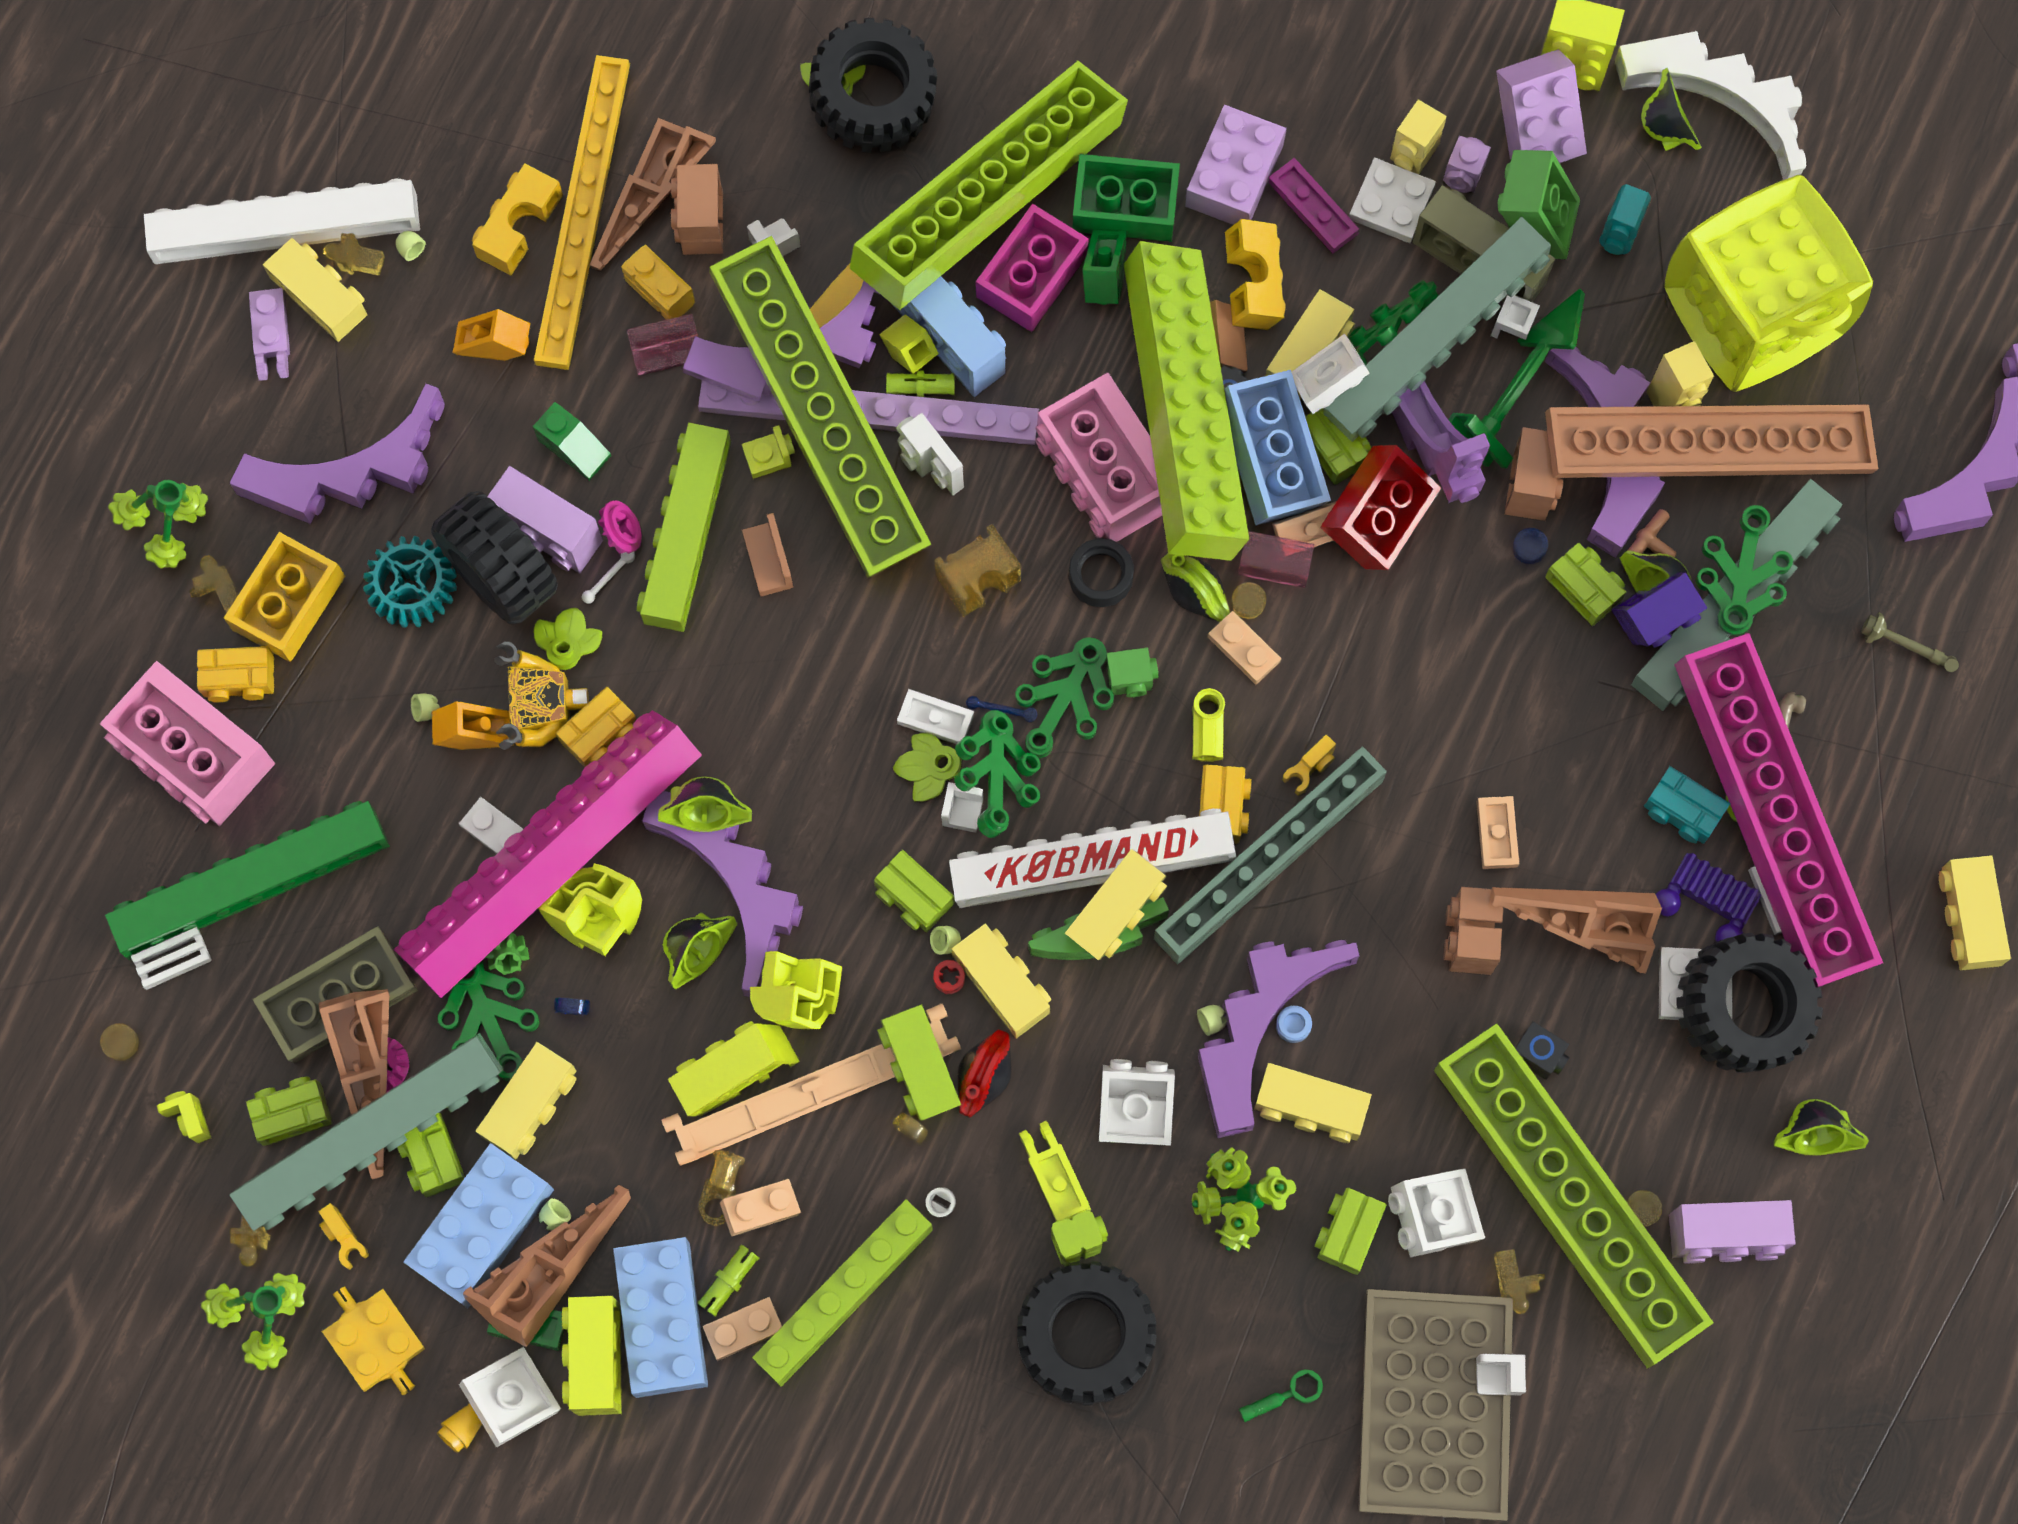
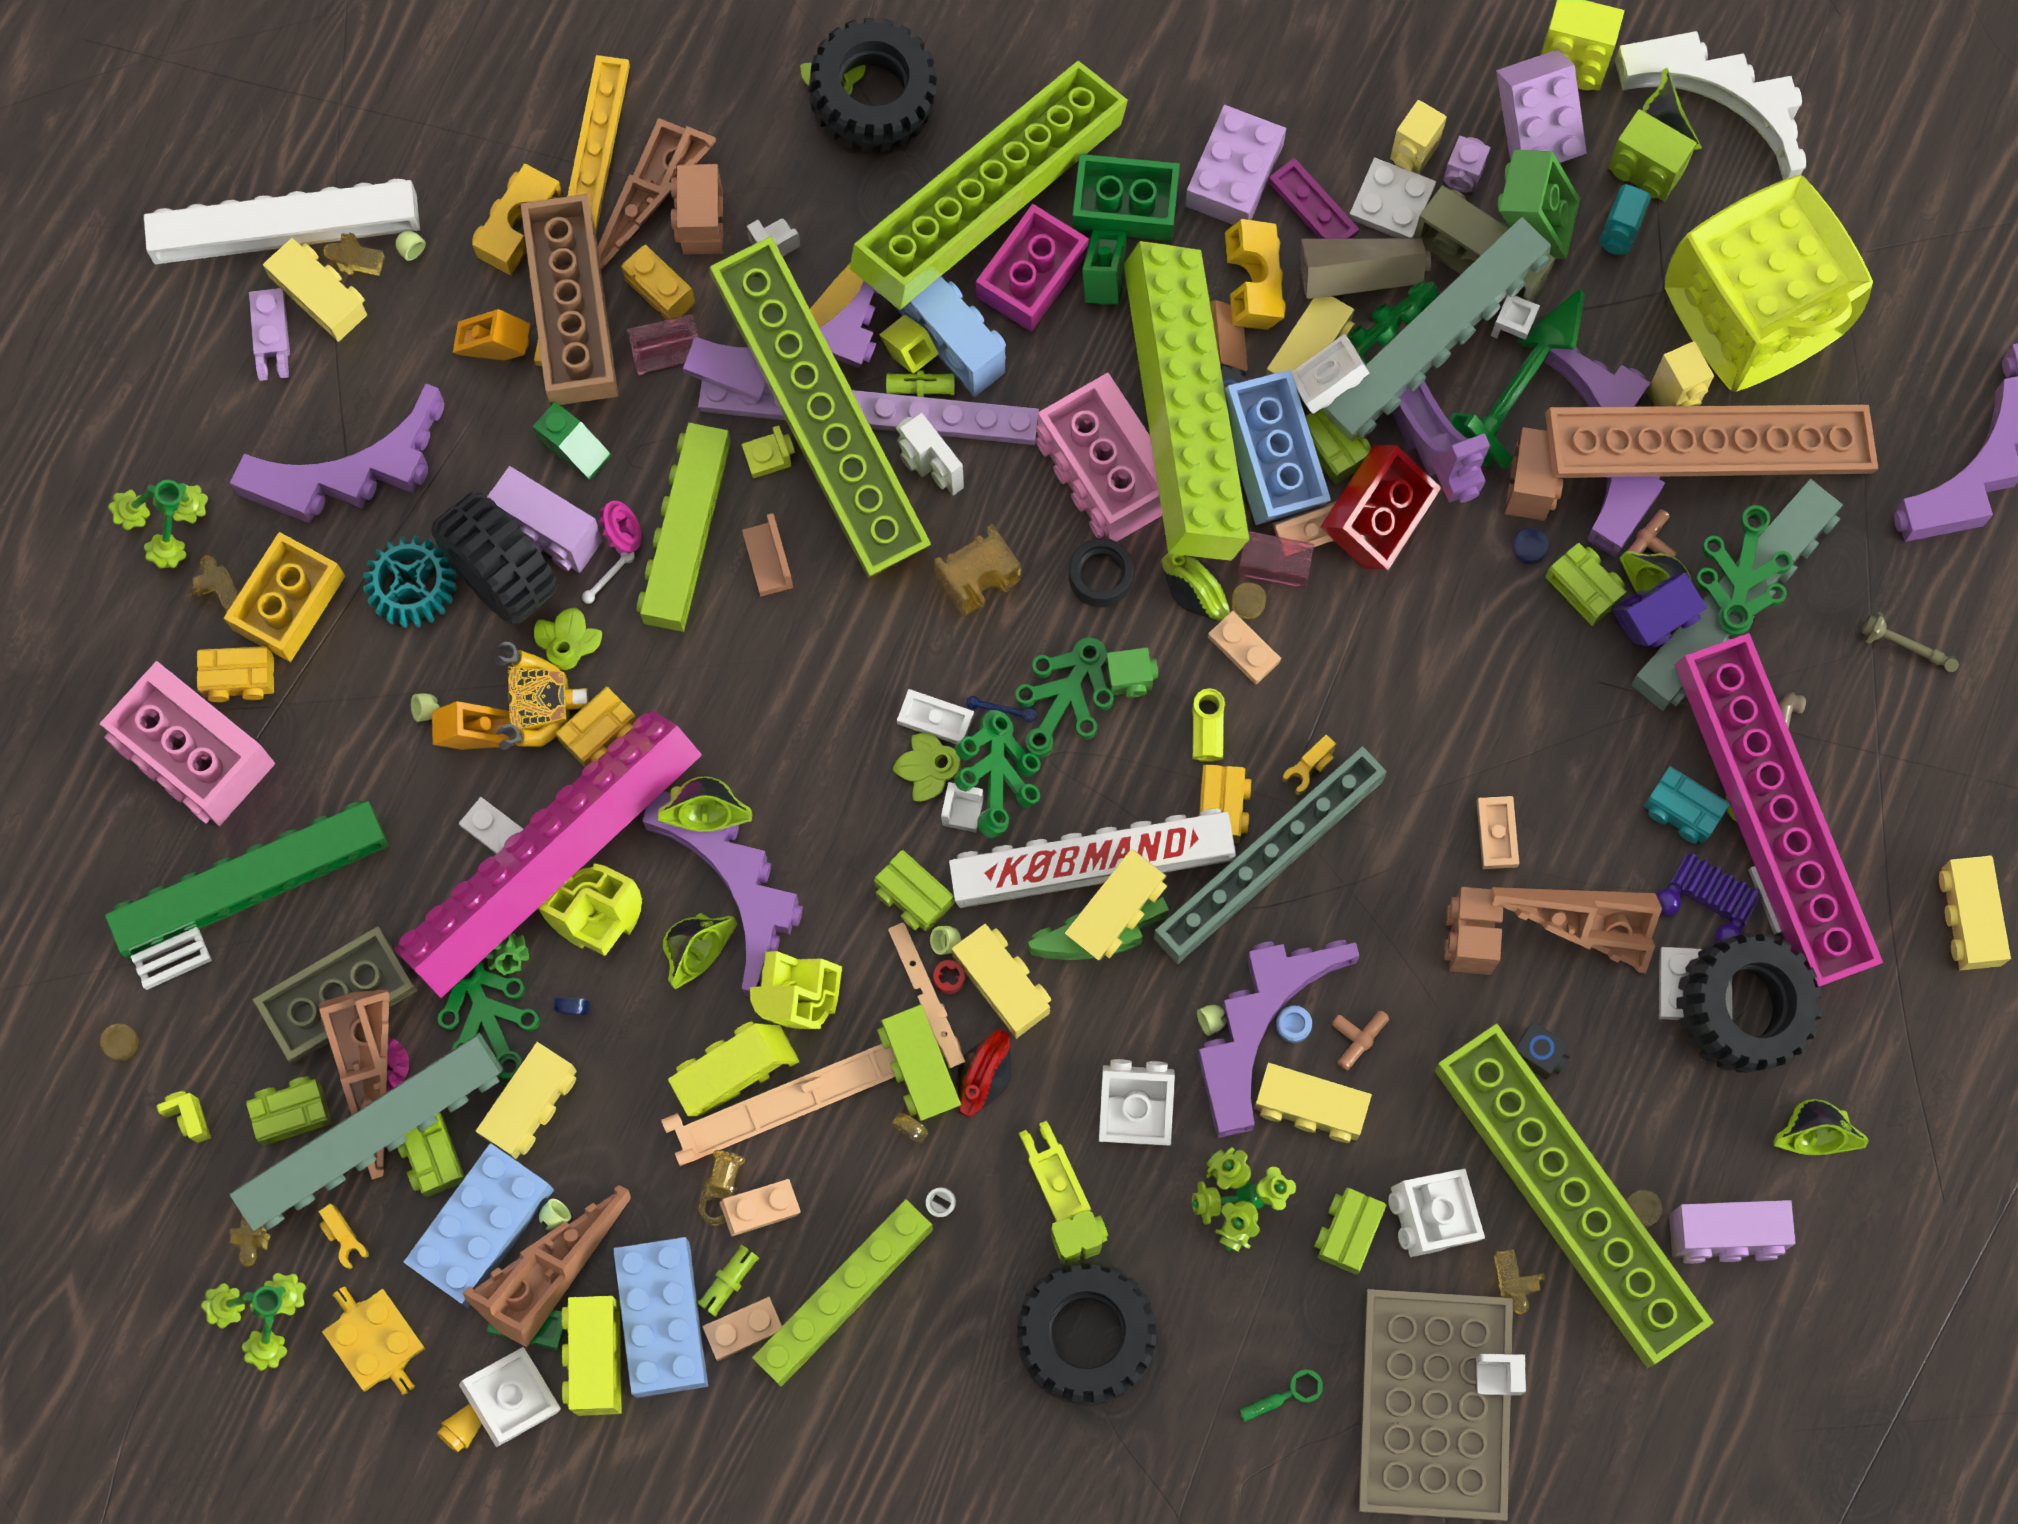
(569, 300): none -> medium nougat brick
(929, 998): none -> light nougat piece
(1361, 265): none -> dark tan slope
(1361, 1039): none -> nougat piece
(1651, 155): none -> lime brick

